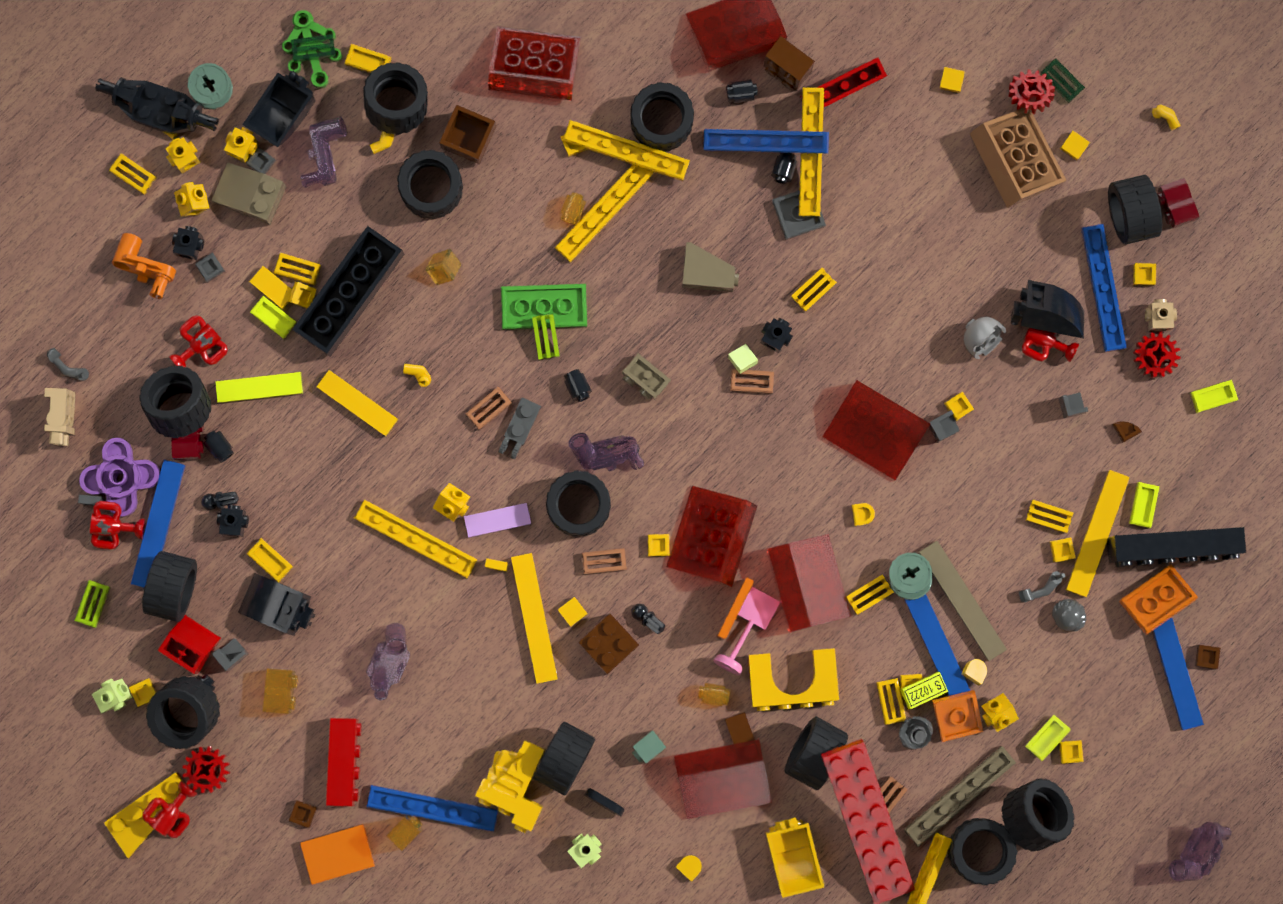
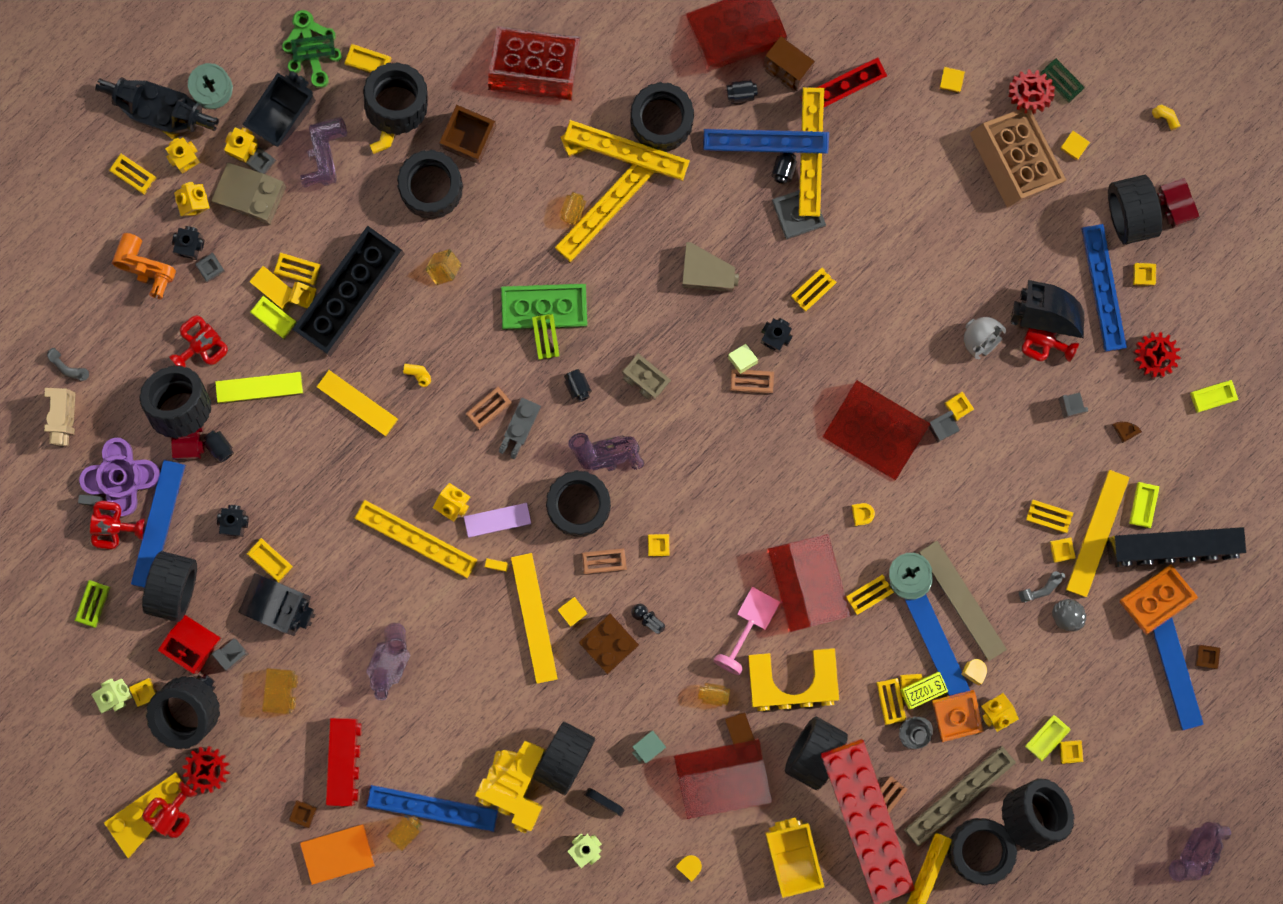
(219, 500): black axle -> none
(712, 535): clear red slope -> none
(735, 608): orange tile -> none
(1161, 322): tan brick -> none

